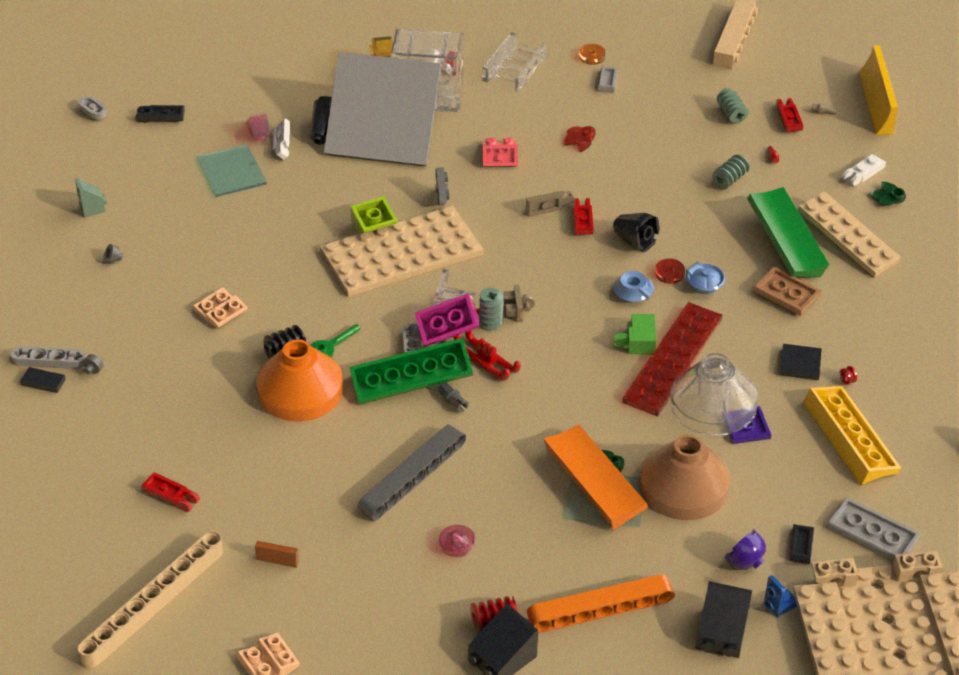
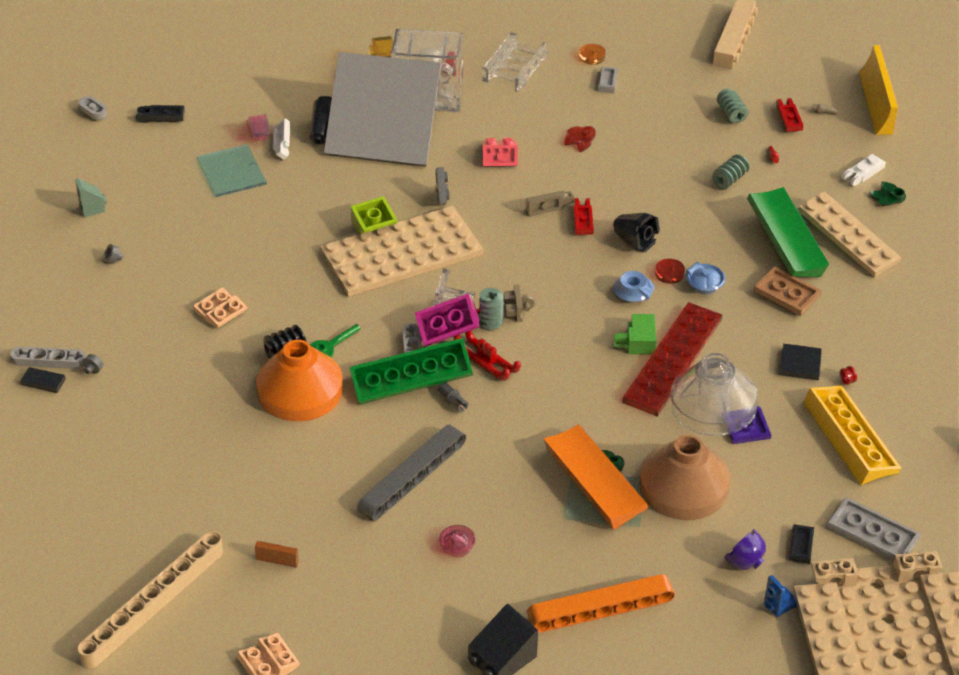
(170, 491): red hinge -> none
(487, 612): red piece -> none
(724, 619): black slope -> none

